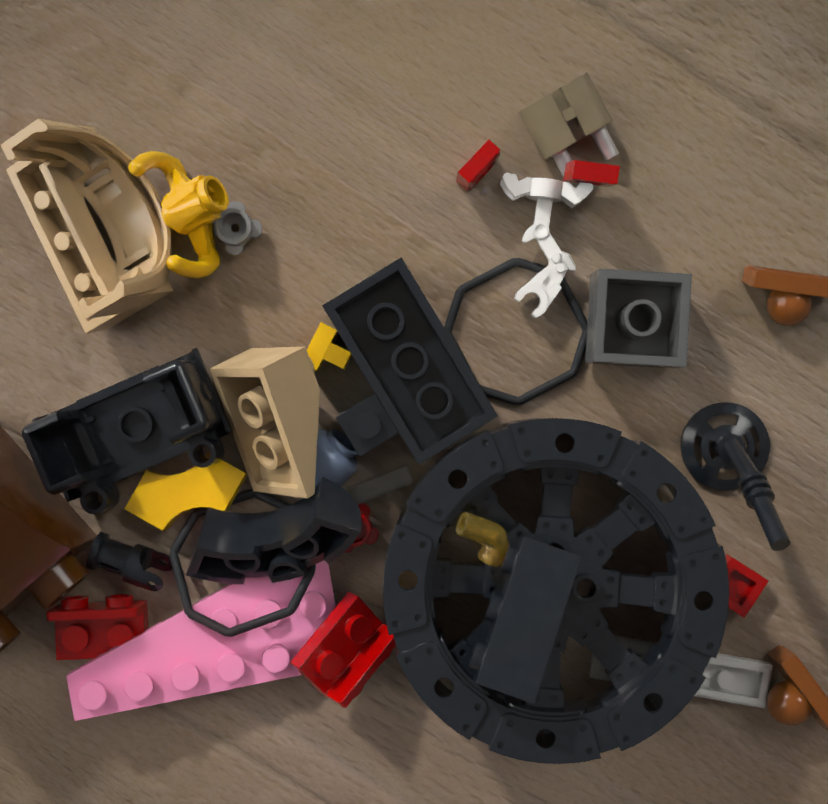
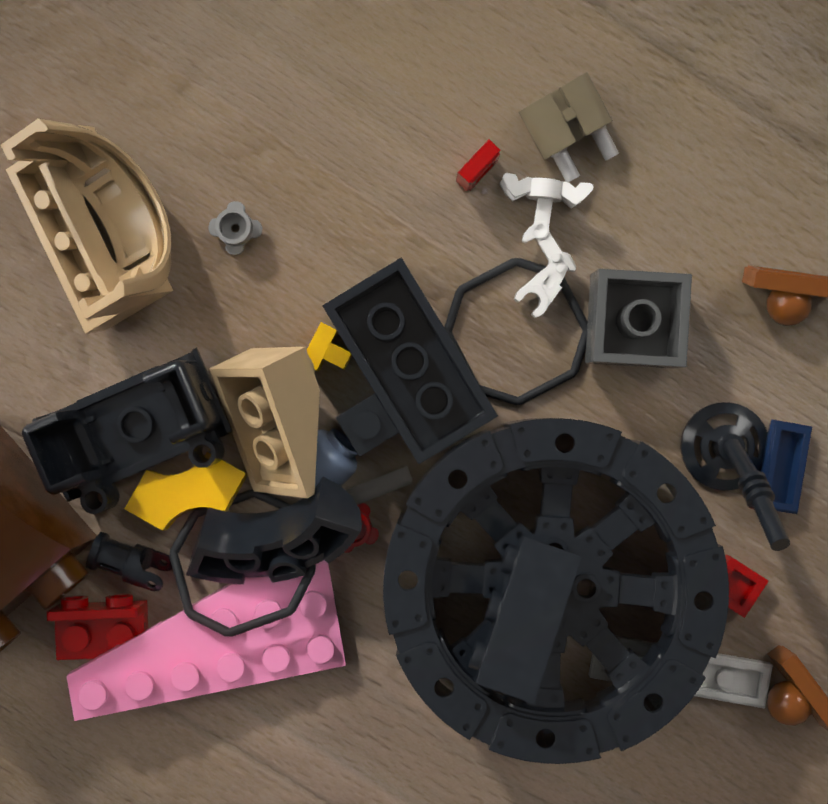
(187, 210): yellow piece -> none
(345, 651): red bracket -> none
(487, 533): clear yellow arm -> none
(591, 172): red tile -> none
(786, 462): none -> dark blue tile

